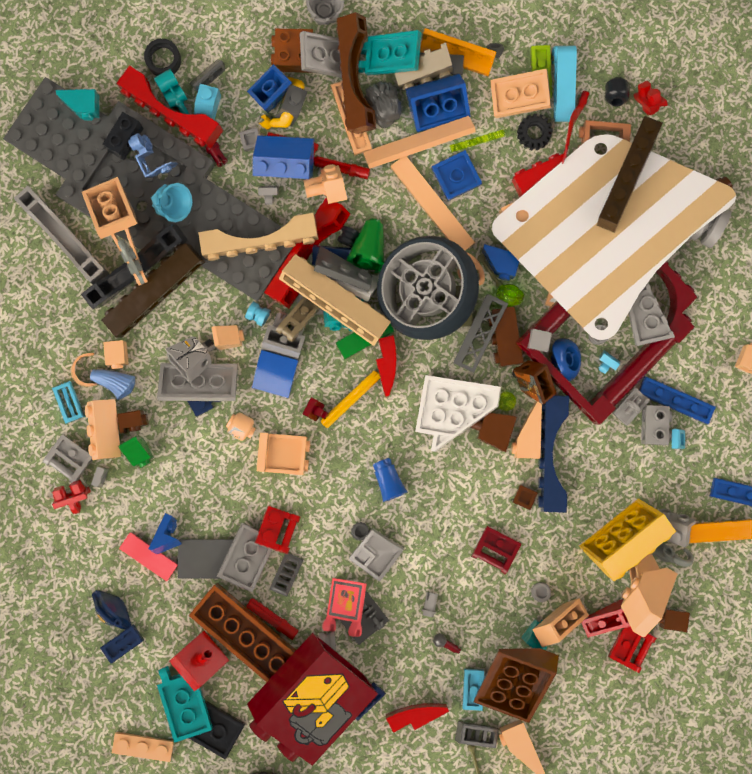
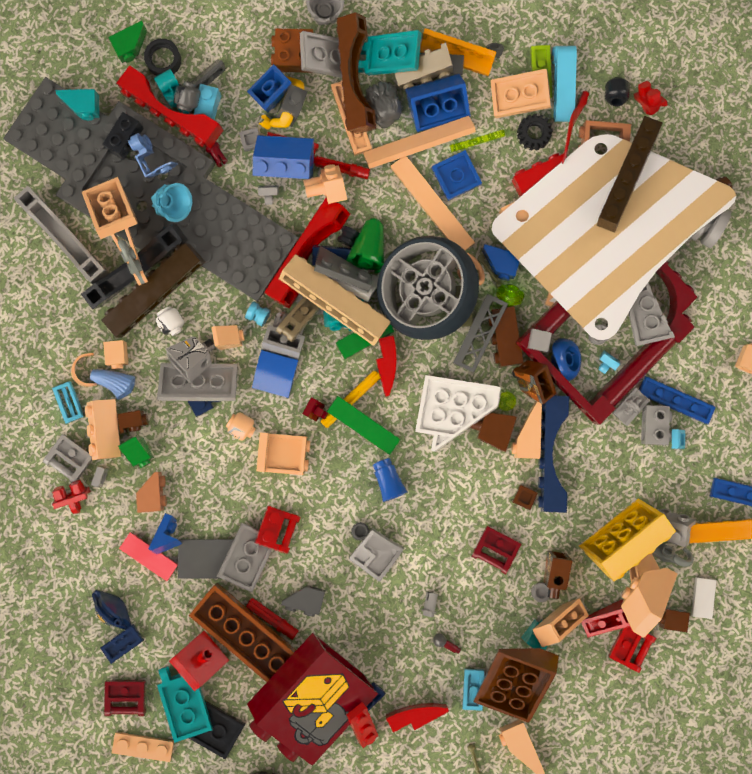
(124, 692): none -> dark red plate
(129, 41): none -> green slope
(150, 495): none -> nougat slope
(169, 321): none -> white head
(187, 96): none -> dark grey head
(278, 589): dark grey slope -> none
(299, 229): tan arch -> none
(306, 599): none -> dark grey slope
(329, 638): light grey wheel -> none
(346, 604): coral flag -> none
(362, 725): none -> red plate
(363, 425): none -> green tile
(372, 619): dark grey hinge -> none
(461, 739): dark grey slope -> none
(558, 565): none -> reddish brown torso
(703, 598): none -> white tile

